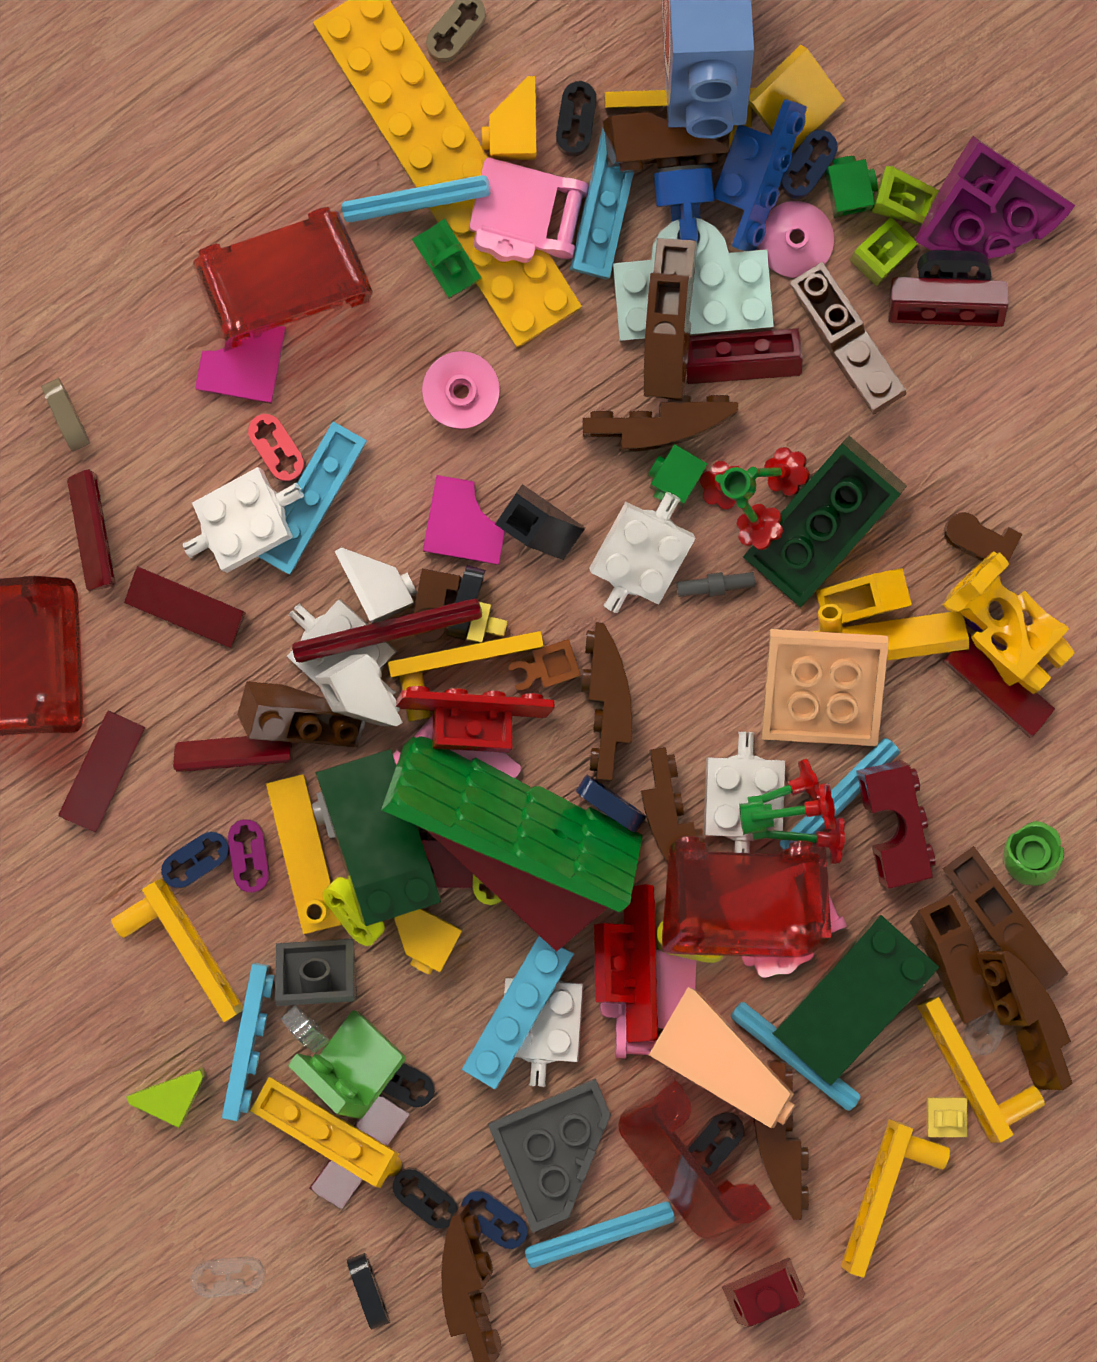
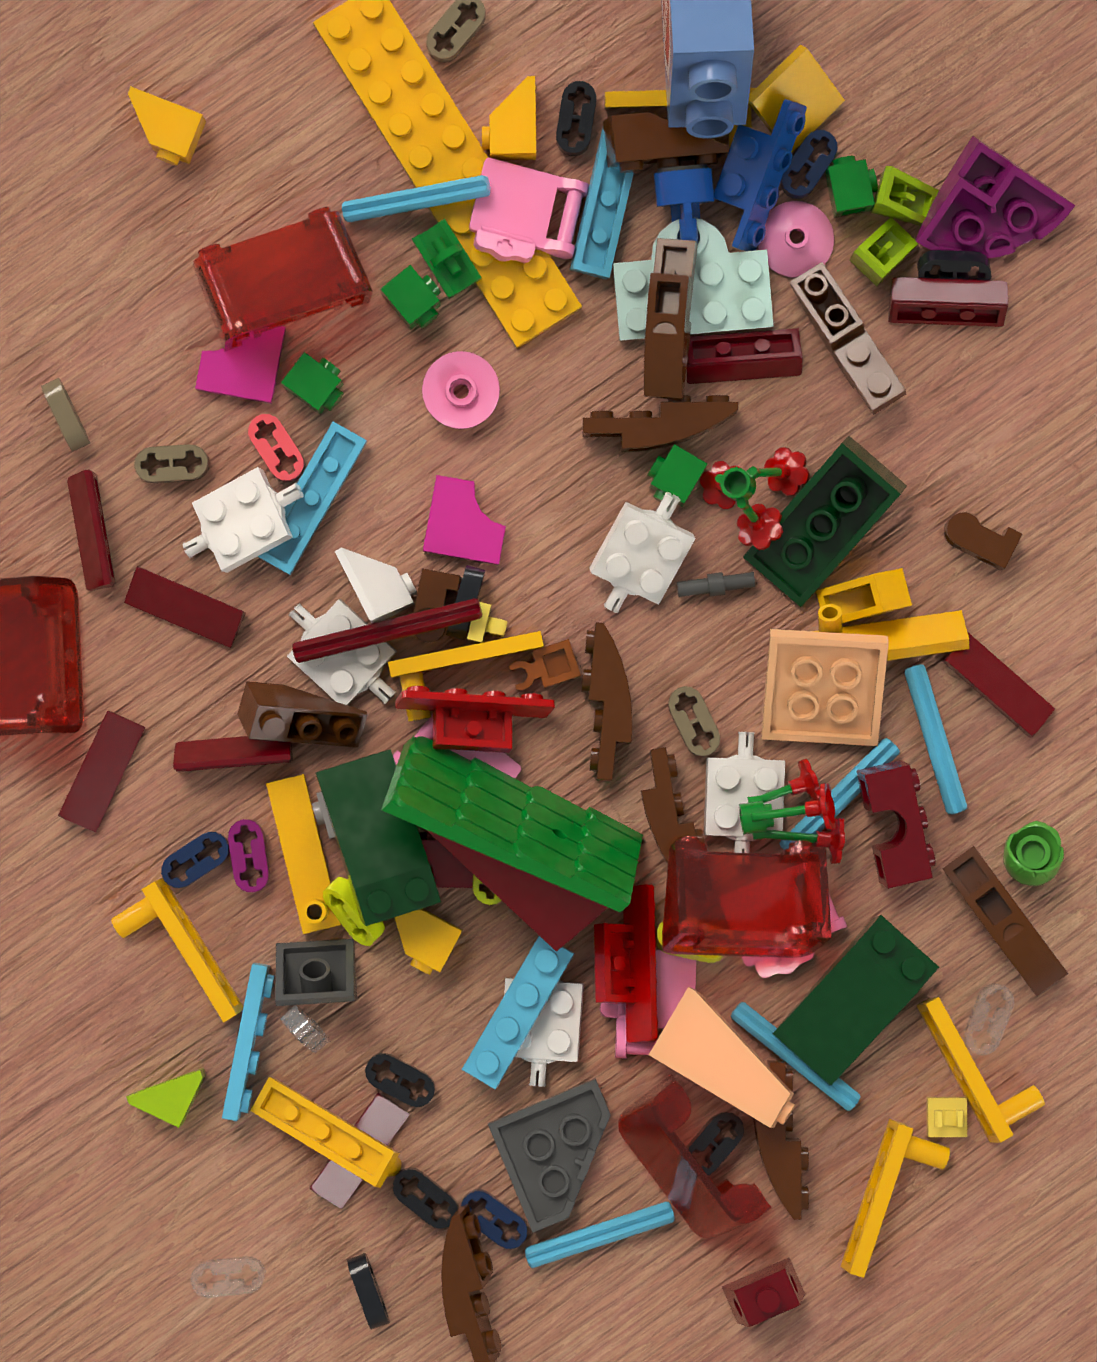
(168, 126): none -> yellow slope
(171, 454): none -> dark tan beam
(314, 383): none -> green brick
(351, 1067): bright green bracket -> none
(357, 691): white slope -> none
(413, 297): none -> green brick
(539, 524): black slope -> none
(610, 803): dark blue beam -> none
(702, 716): none -> dark tan beam
(935, 739): none -> medium azure axle
(953, 948): reddish brown slope -> none
(1022, 643): yellow hips -> none
(1026, 1005): reddish brown slope -> none

